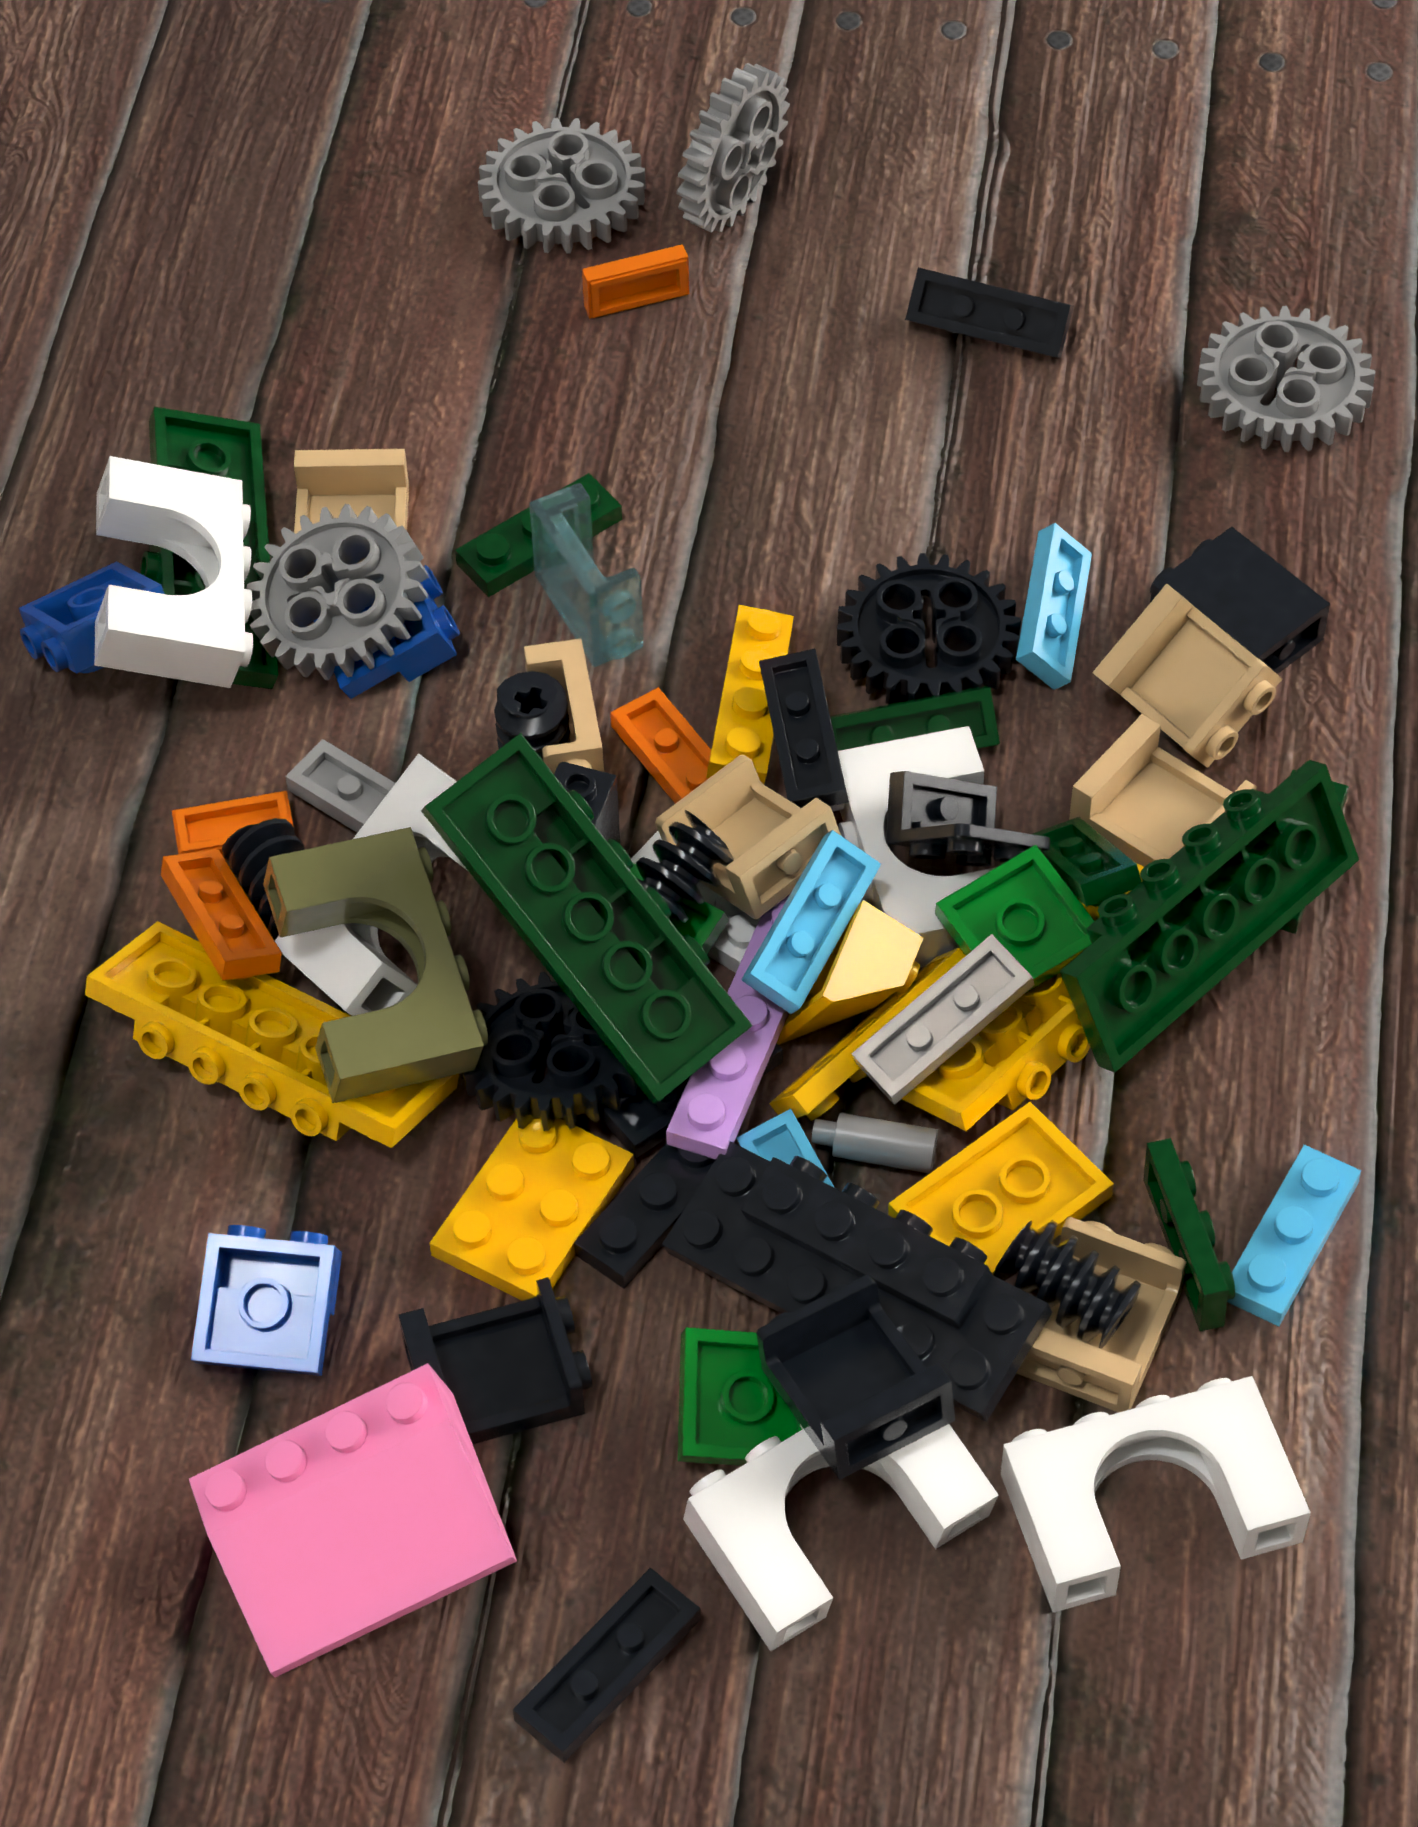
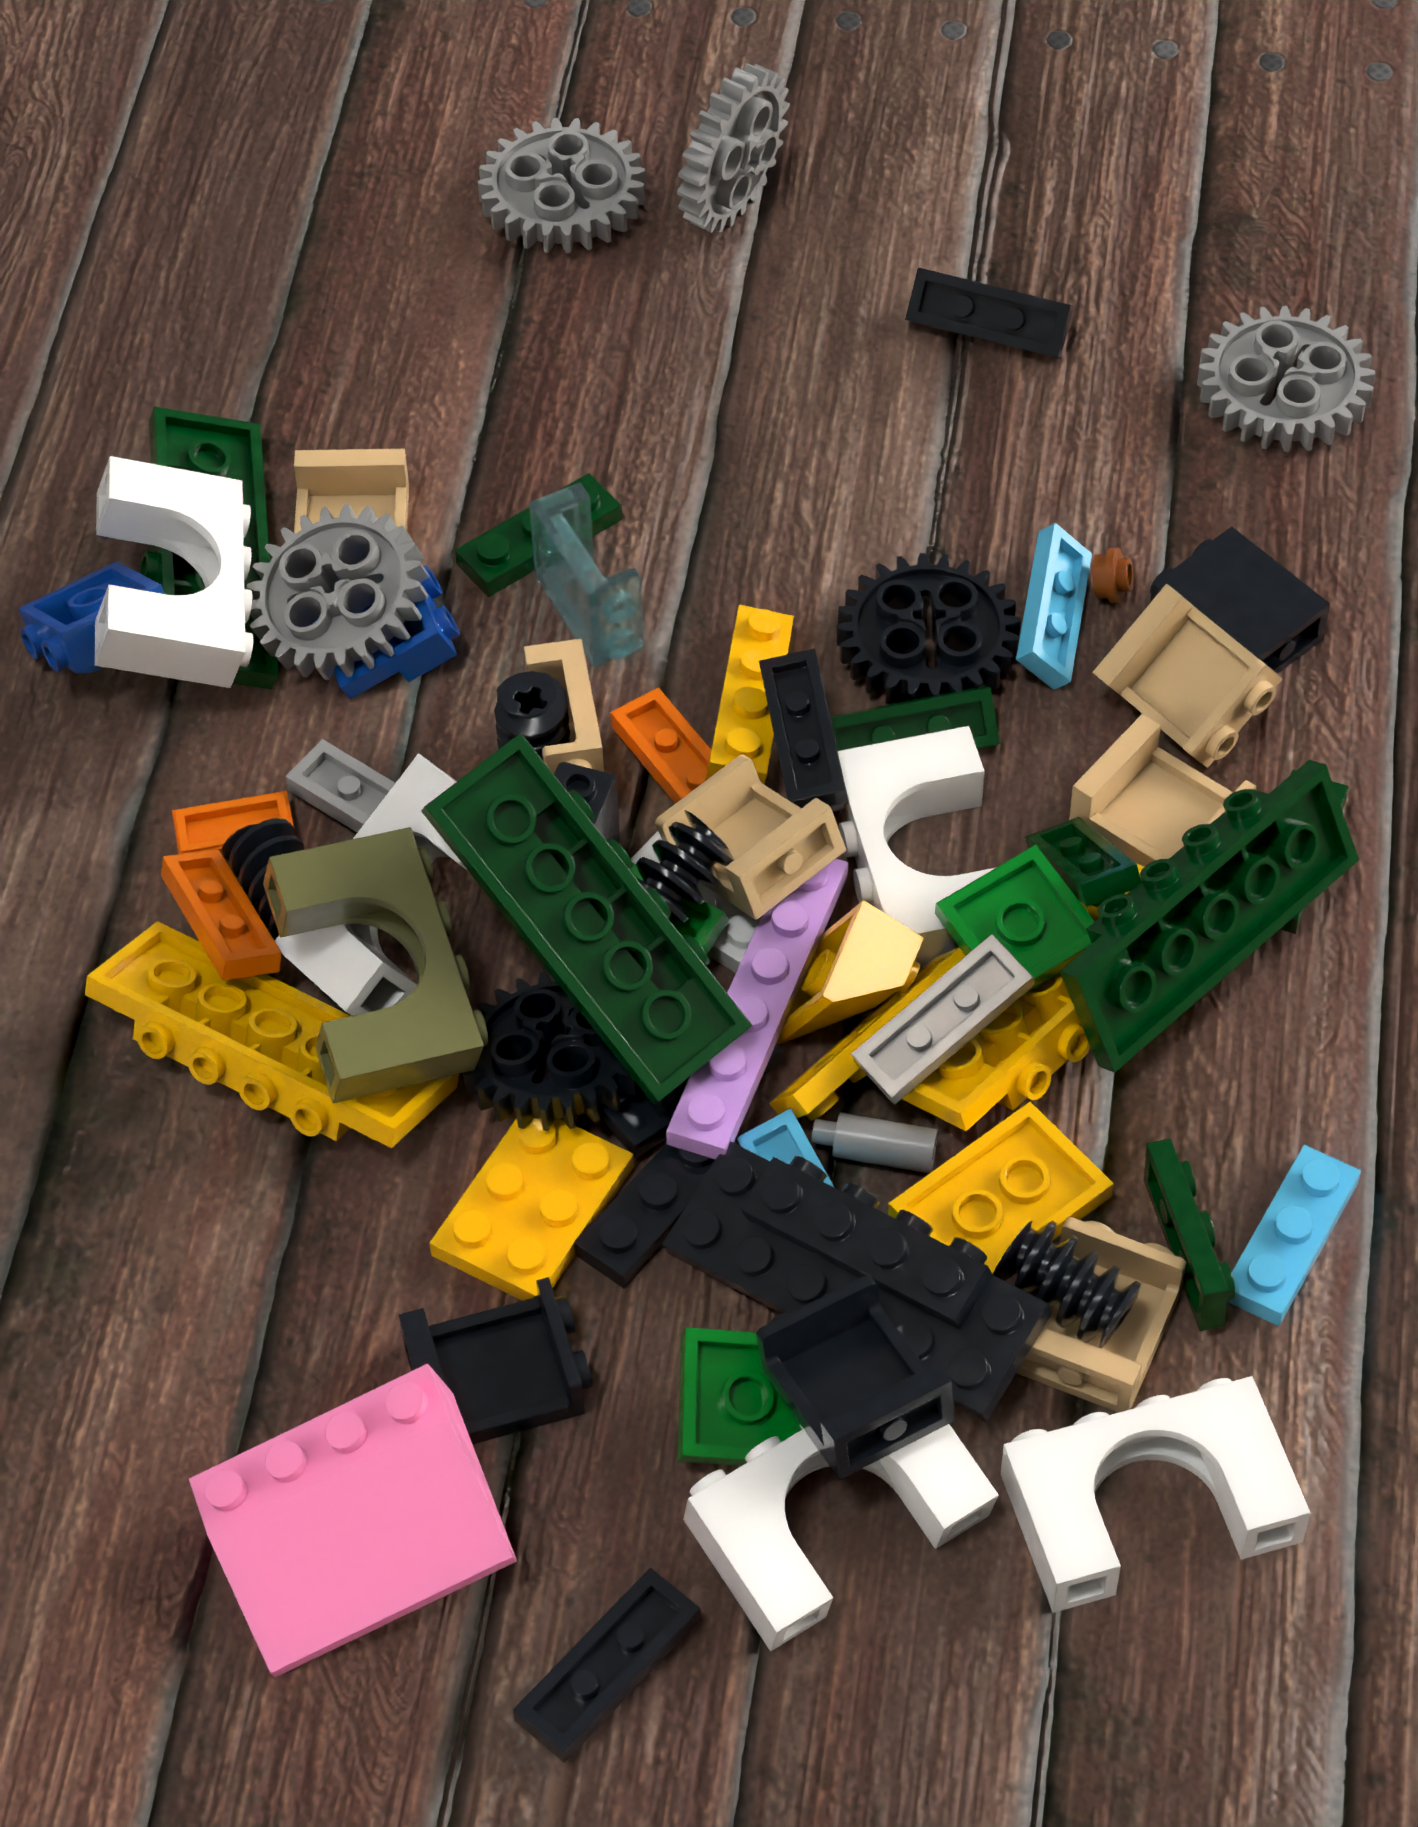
(266, 1301): plate -> none
(635, 281): orange tile -> none
(811, 922): medium azure plate -> none
(953, 818): black bracket -> none
(1112, 575): none -> dark orange plate

